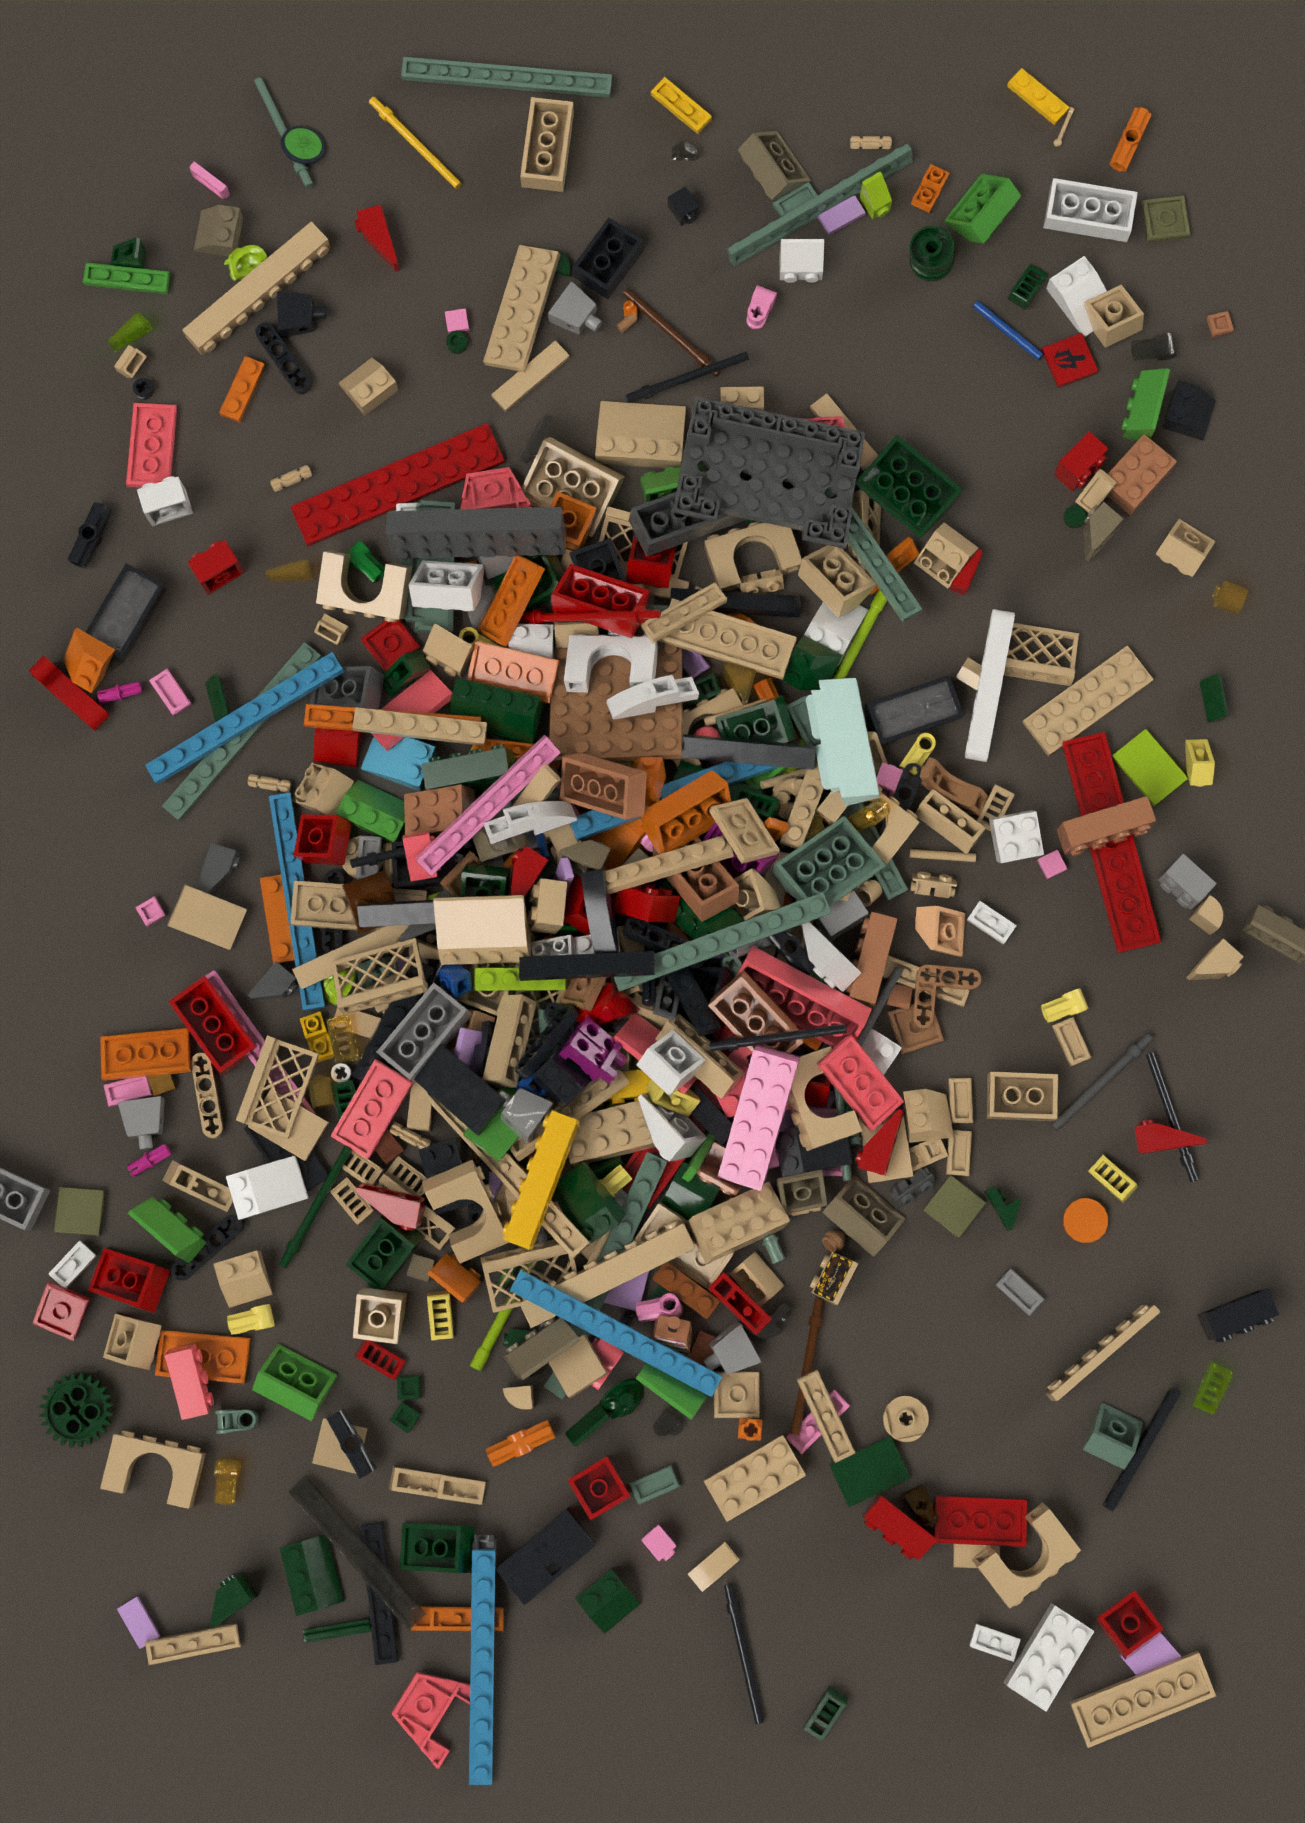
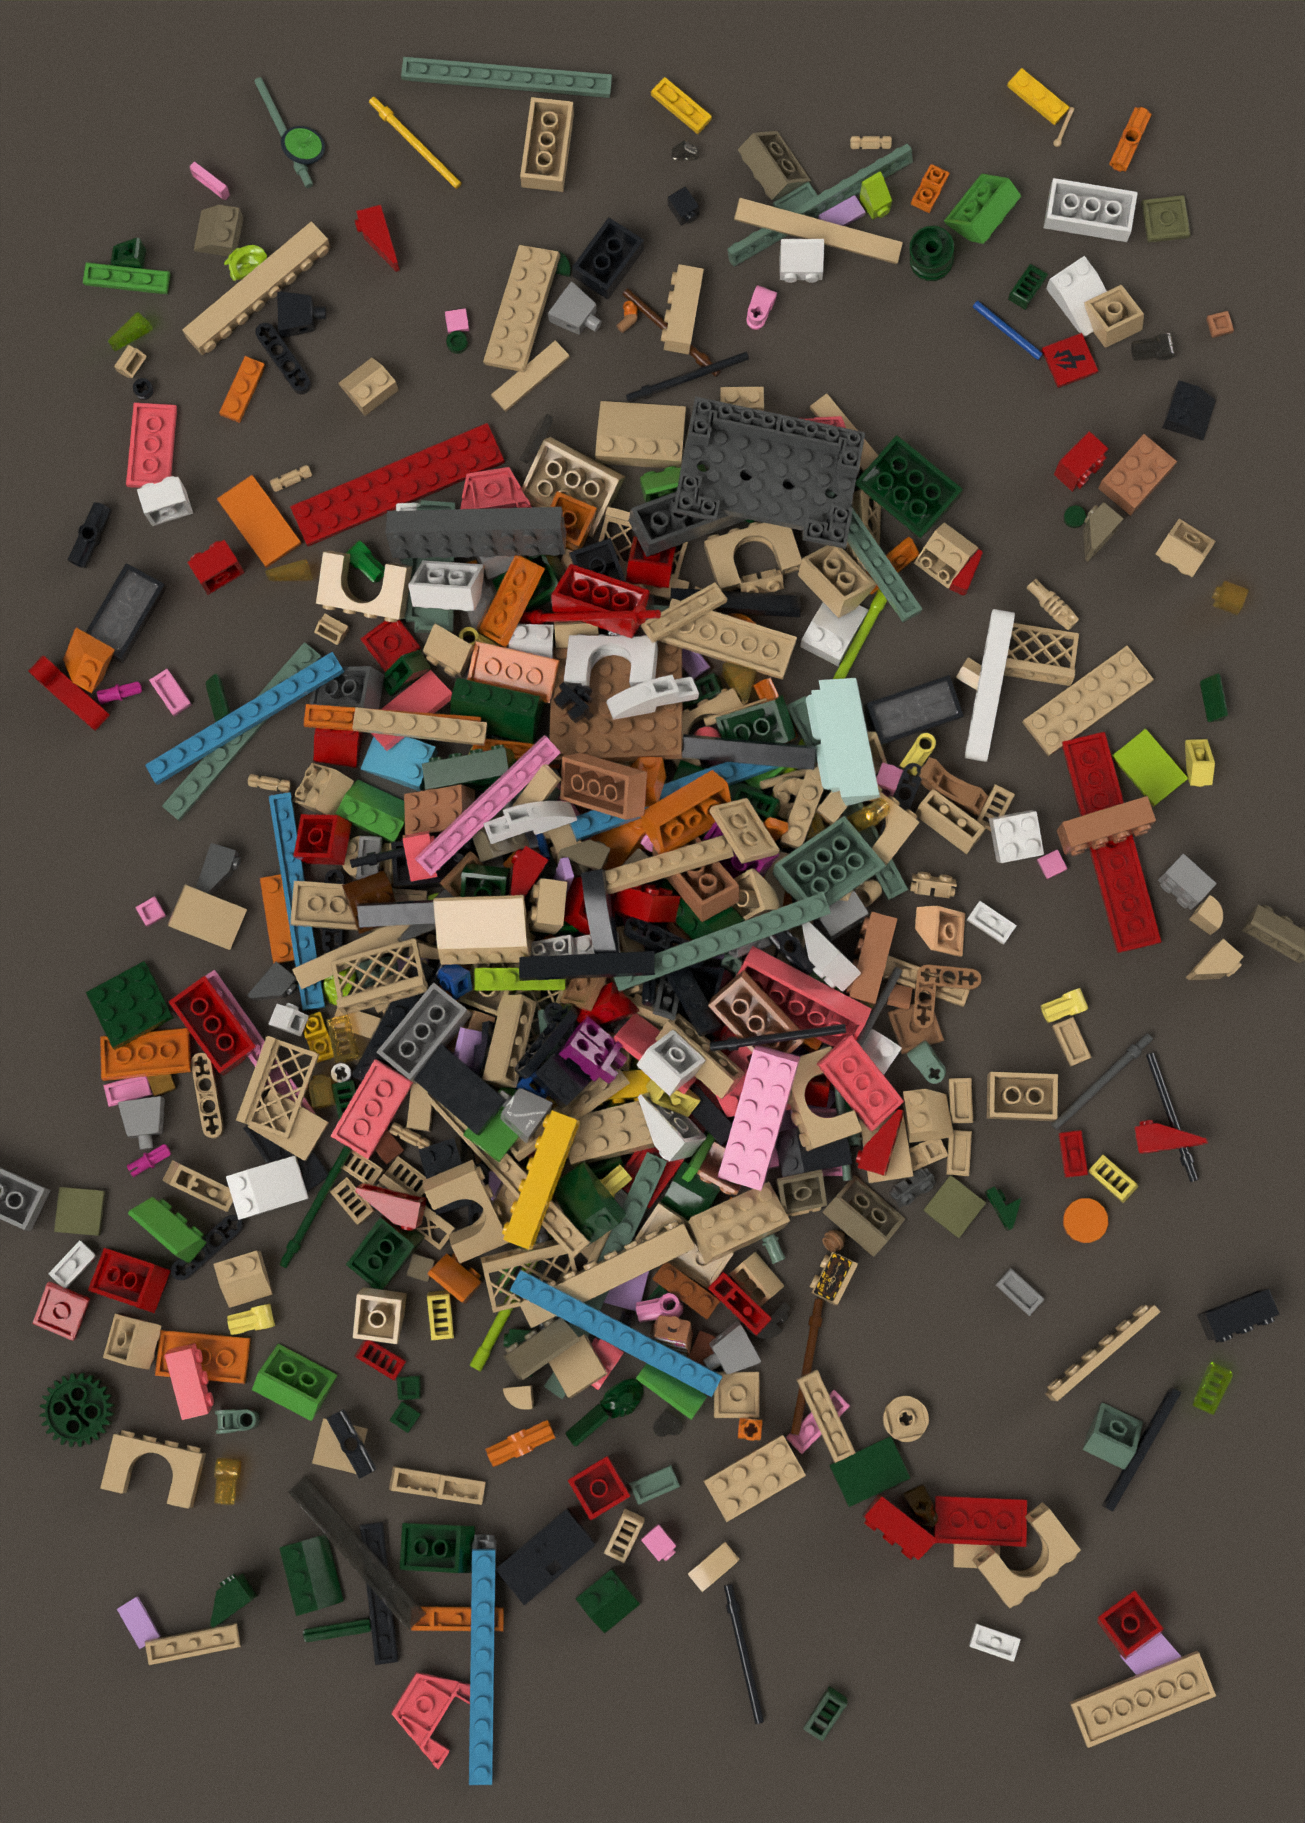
(129, 1005): none -> dark green plate
(259, 521): none -> orange tile
(289, 1019): none -> white brick
(580, 708): none -> black hips
(633, 1518): none -> tan slope
(683, 309): none -> tan brick
(809, 664): dark green slope -> none
(812, 228): none -> tan tile
(924, 1059): none -> sand green piece
(942, 855): tan bar -> none
(1048, 1657): white brick -> none
(1053, 605): none -> tan hinge
(1073, 1154): none -> red plate
(1096, 491): tan tile -> none
(1145, 404): bright green slope -> none

